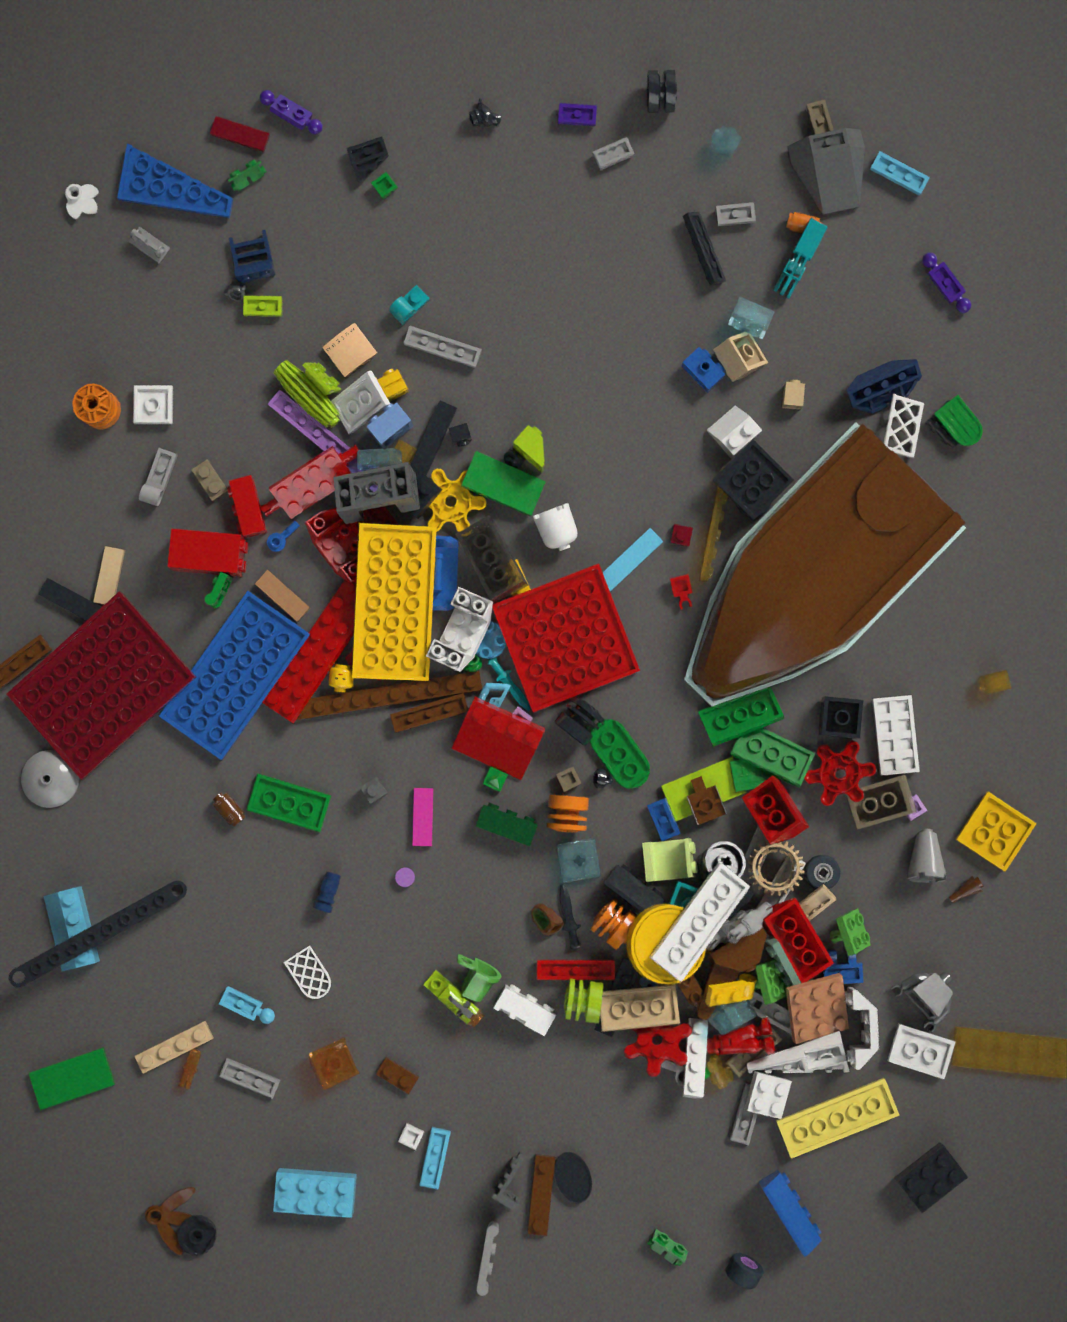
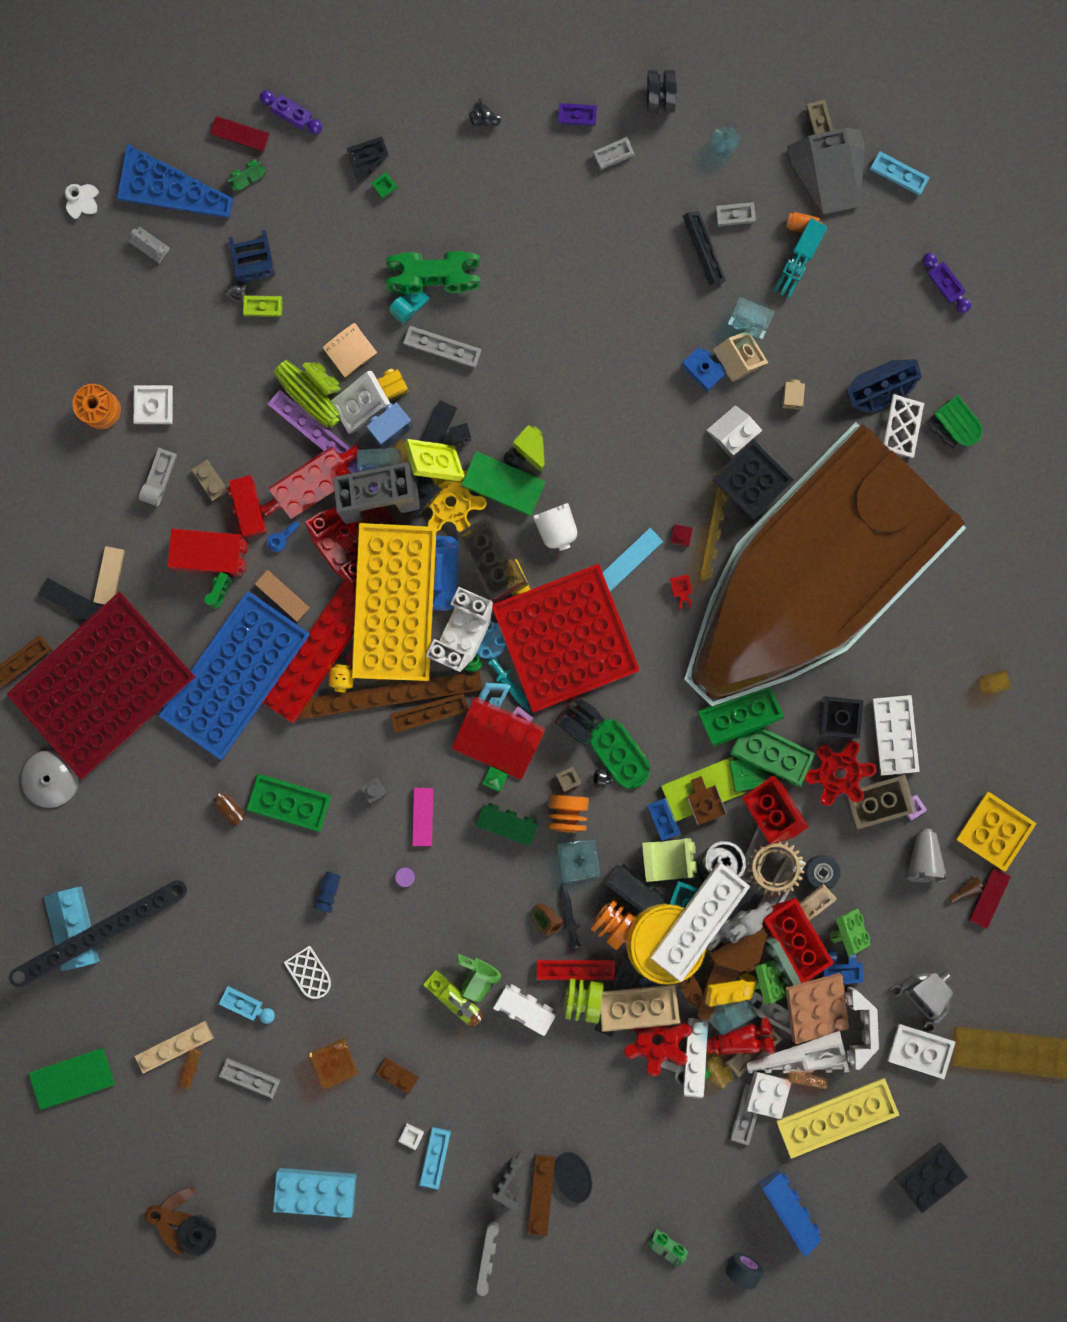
(433, 272): none -> green piece
(433, 460): none -> neon yellow plate
(807, 1080): none -> clear orange axle
(989, 898): none -> dark red tile

